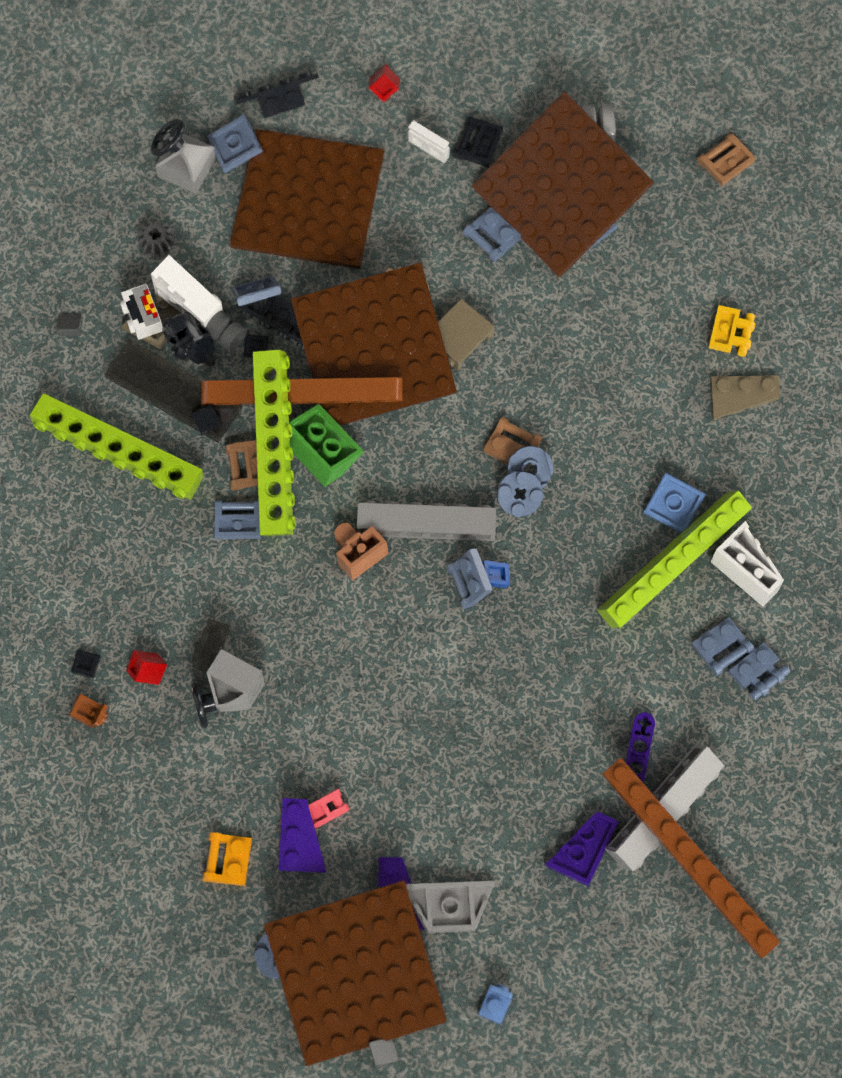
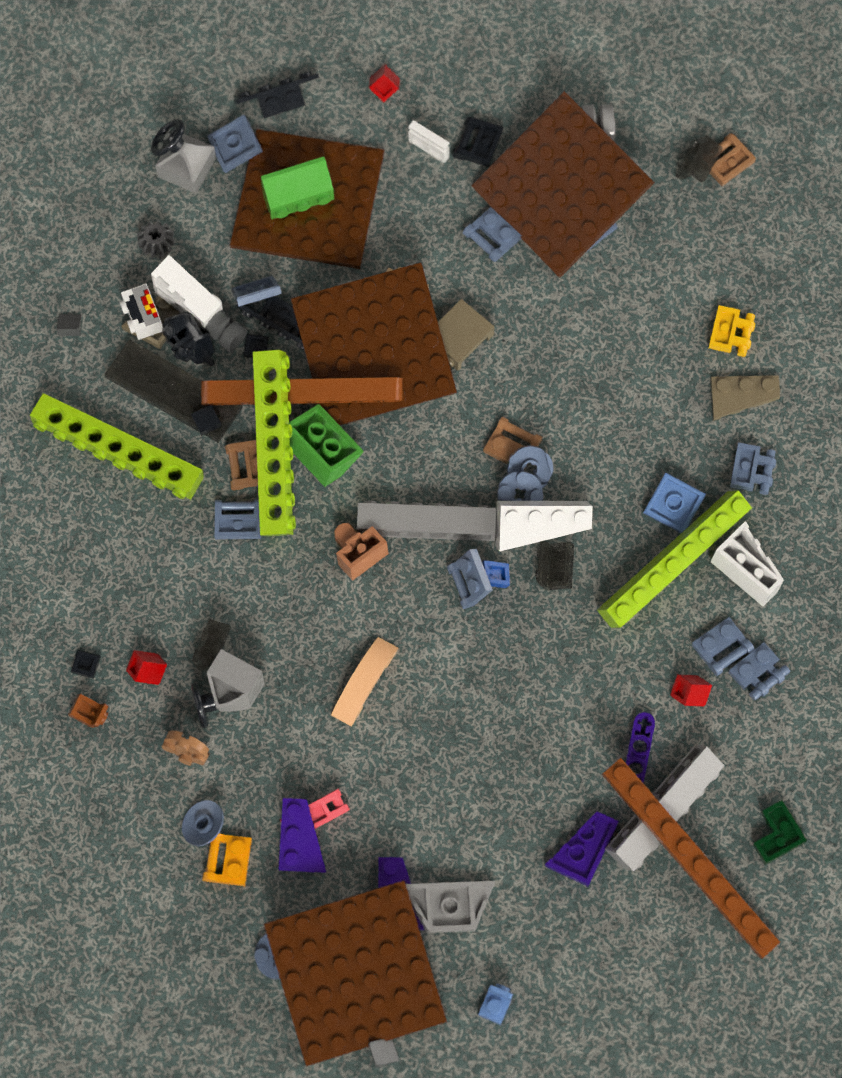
(188, 750): none -> medium nougat plate
(202, 823): none -> sand blue dish
(297, 188): none -> bright green slope
(363, 681): none -> light nougat slope
(535, 521): none -> white wedge
(555, 565): none -> clear smoke bracket
(691, 690): none -> red panel
(699, 159): none -> clear smoke bracket
(745, 468): none -> sand blue plate
(784, 836): none -> dark green plate

